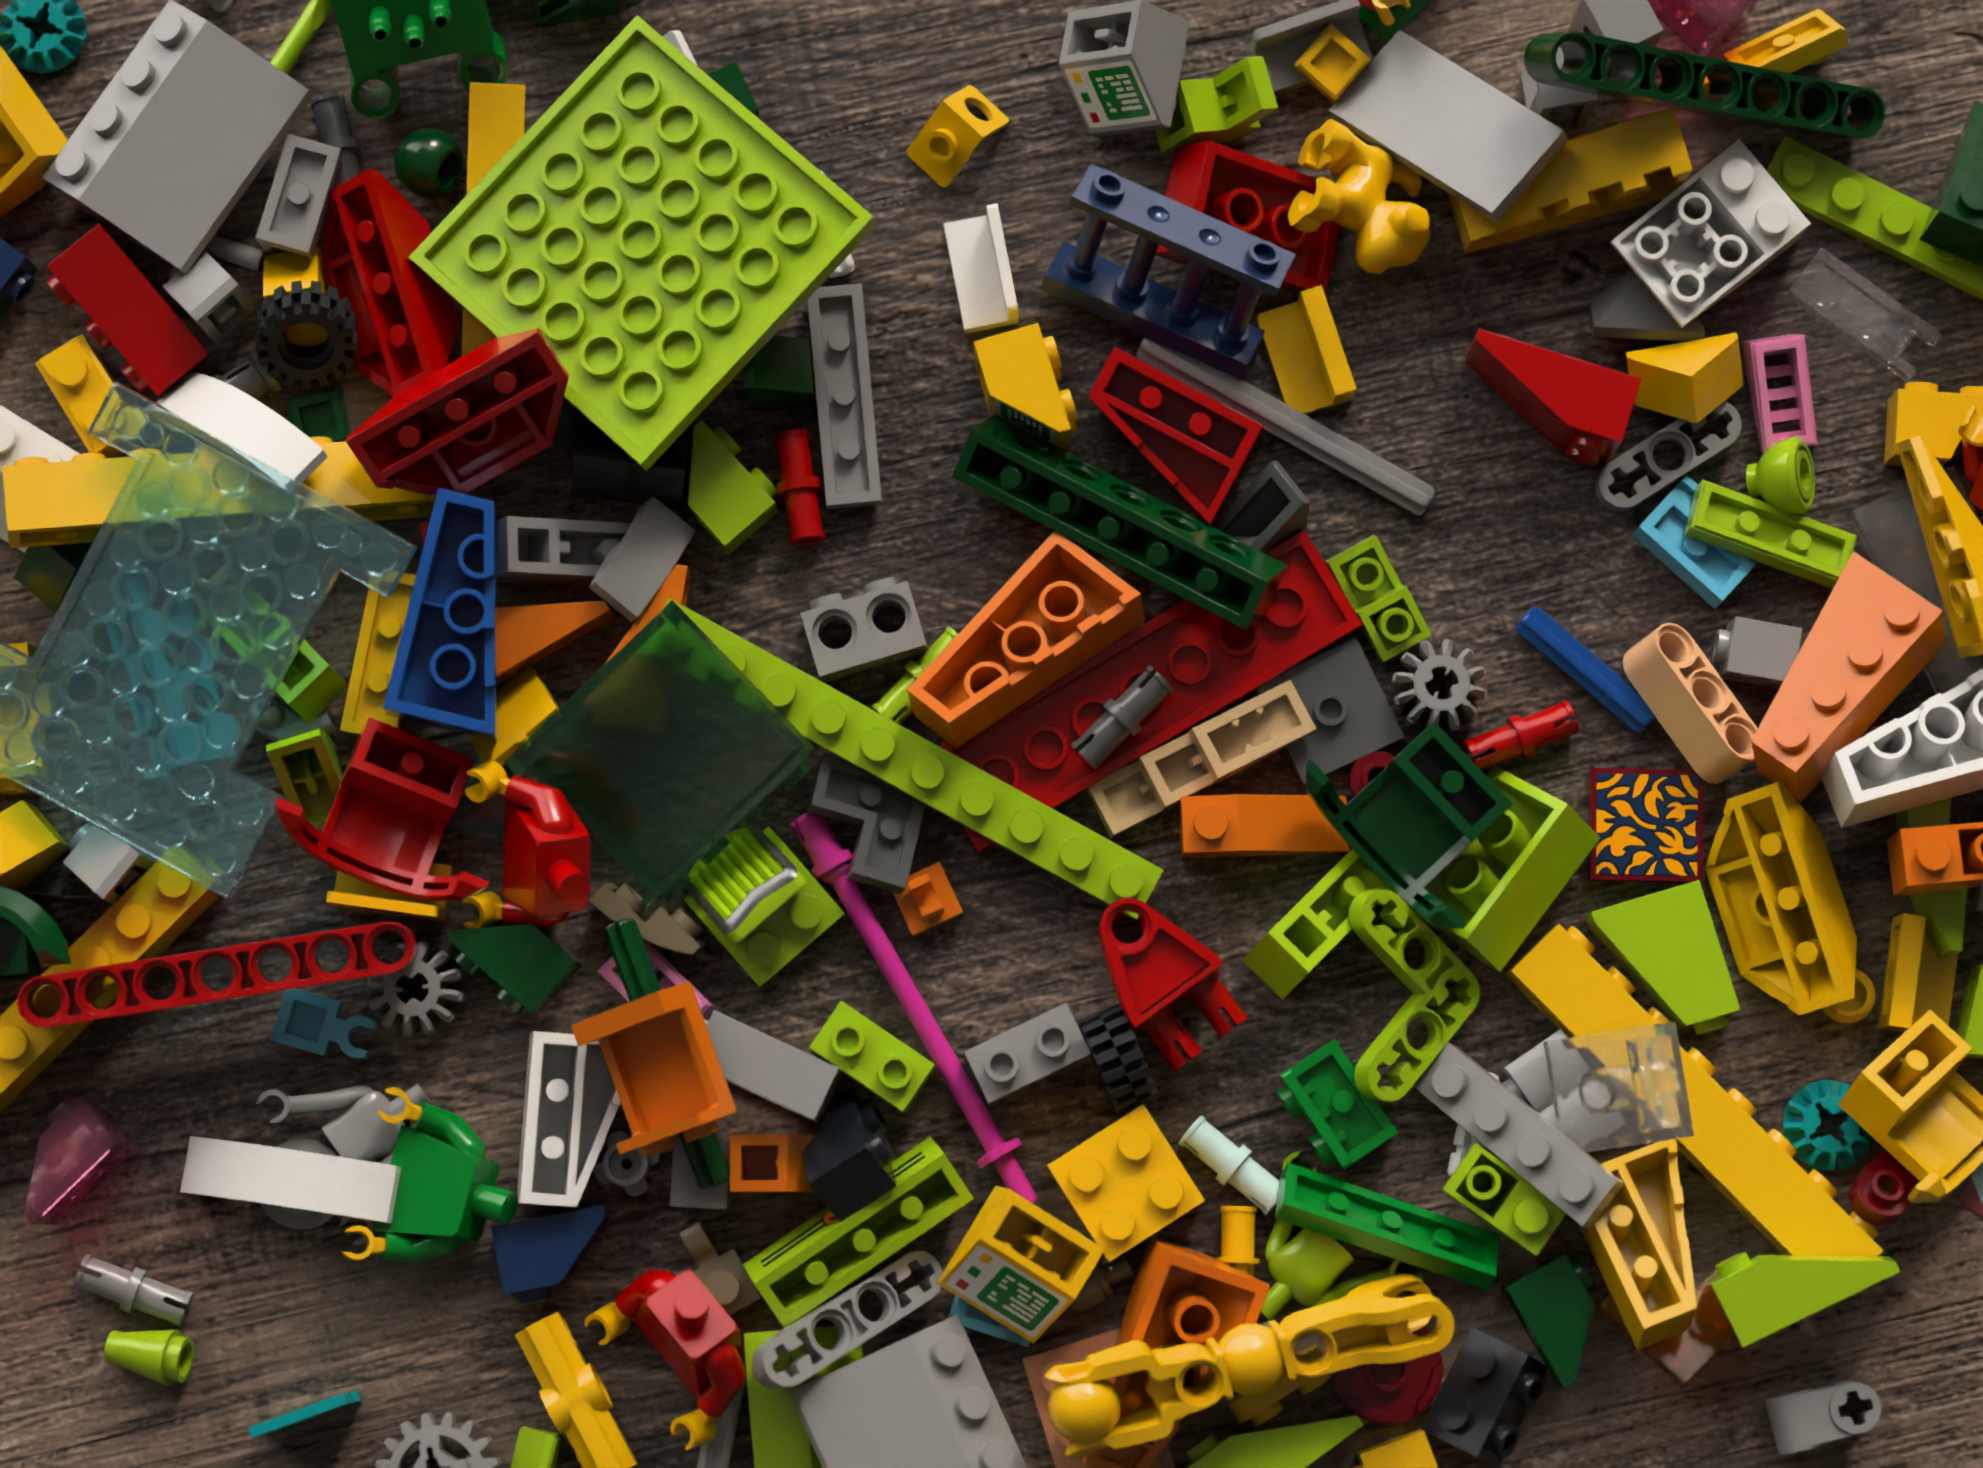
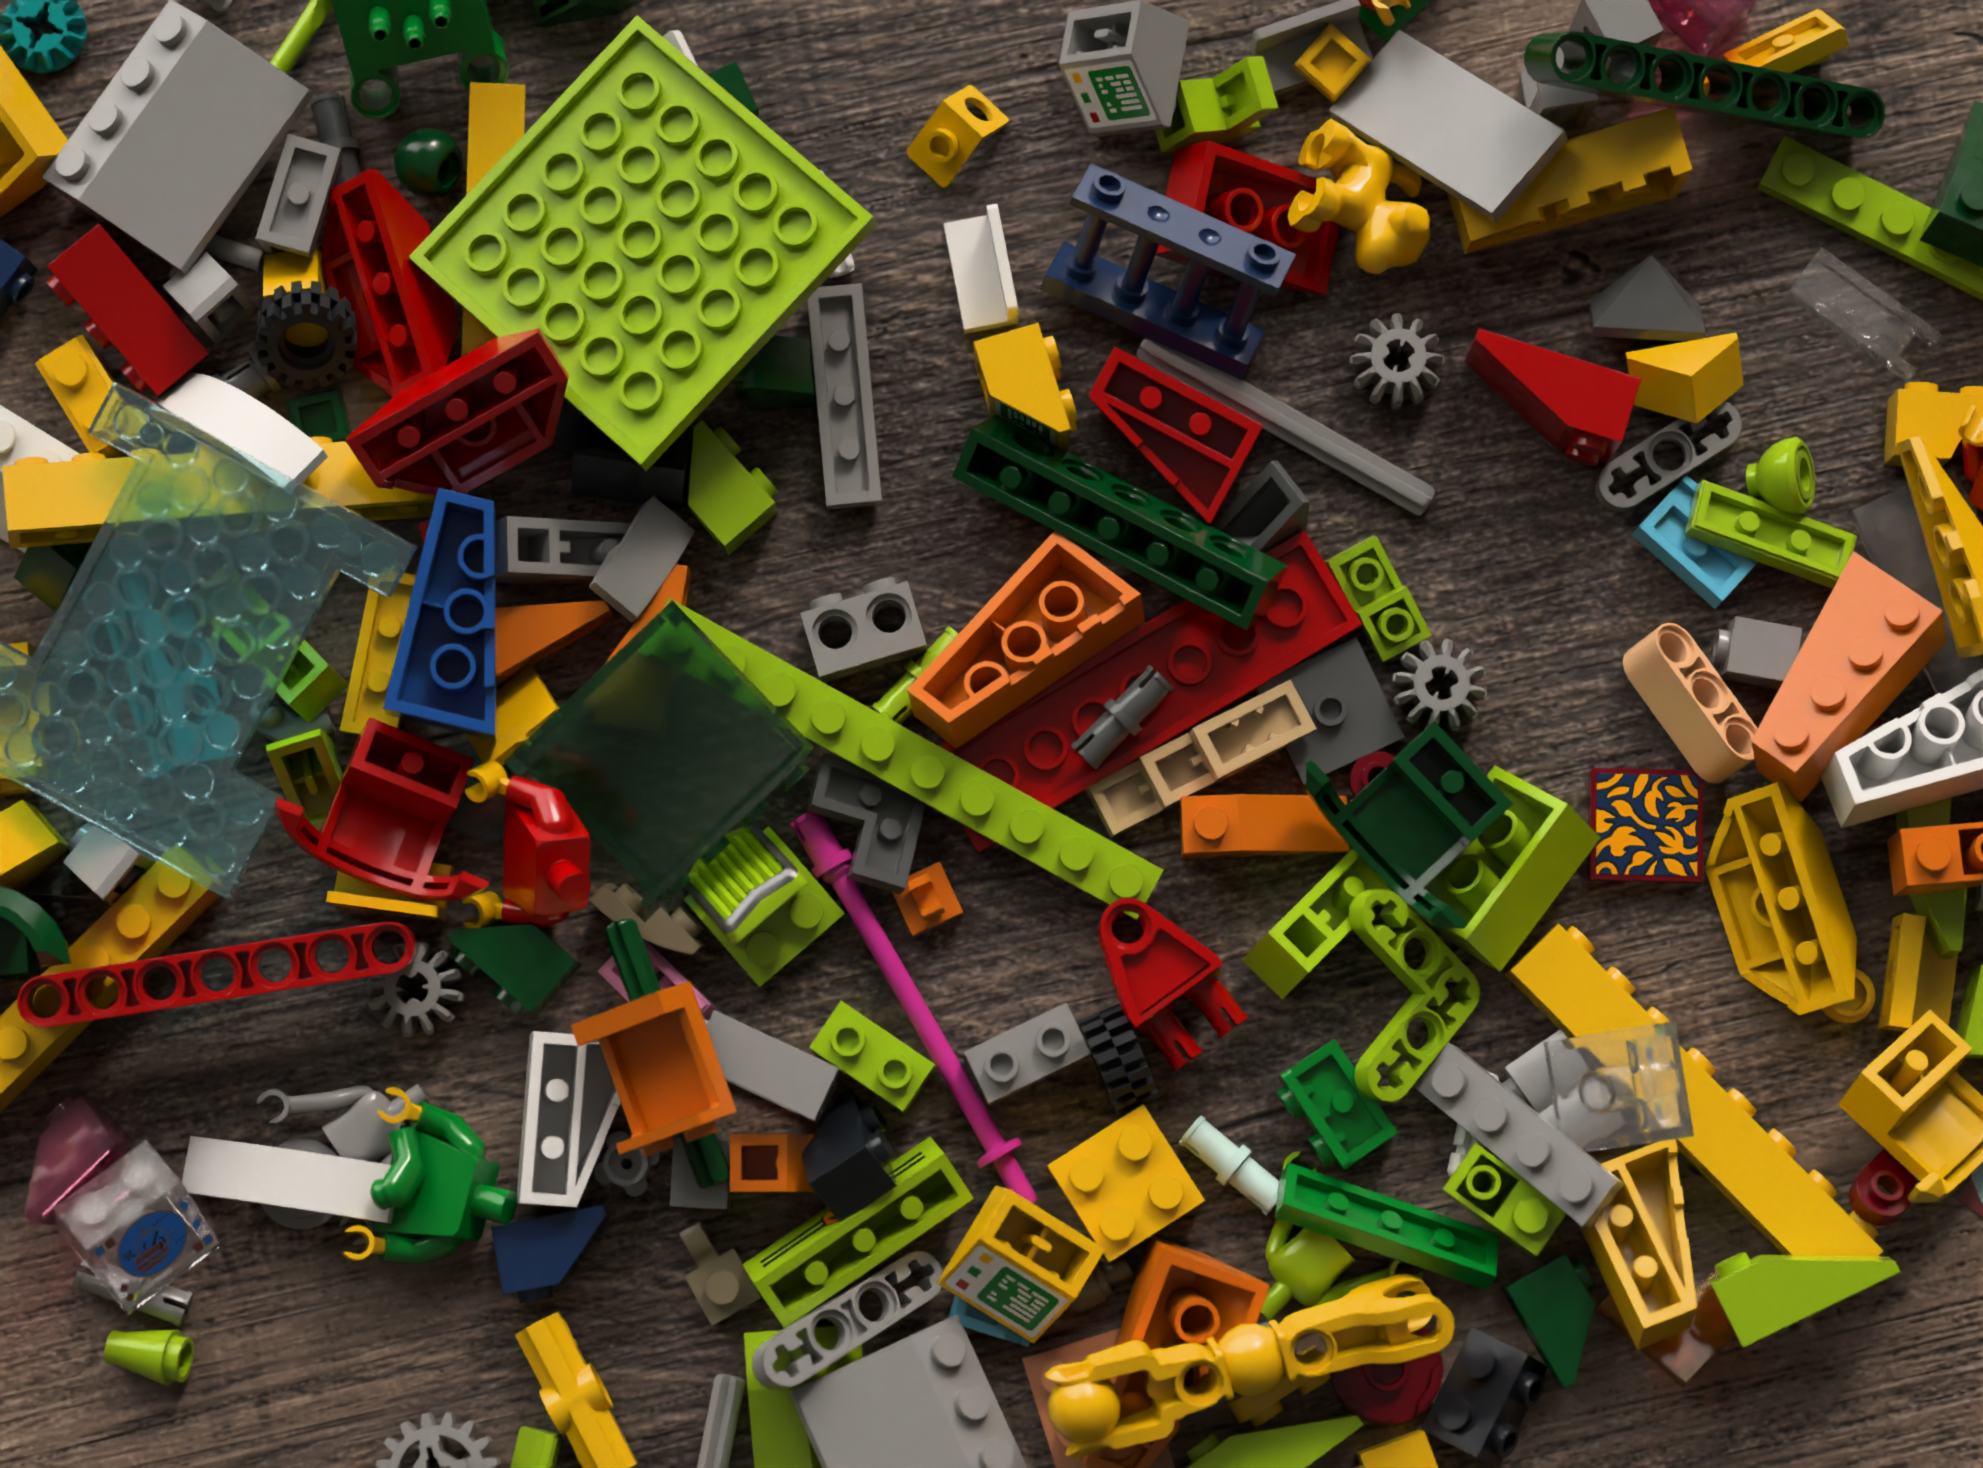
(135, 1227): none -> clear slope
(304, 1414): teal piece -> none
(315, 1022): medium azure plate -> none
(405, 1174): none -> green arm
(690, 1335): red torso -> none
(799, 487): red pin -> none
(1238, 1238): yellow axle -> none
(1307, 353): yellow panel -> none
(1376, 351): none -> light grey gear
(1521, 736): red pin -> none
(1585, 669): blue axle -> none
(1671, 954): lime slope -> none
(1711, 234): white slope -> none
(1797, 367): bright pink slope -> none
(1802, 1120): teal gear -> none
(1812, 1416): light grey piece -> none

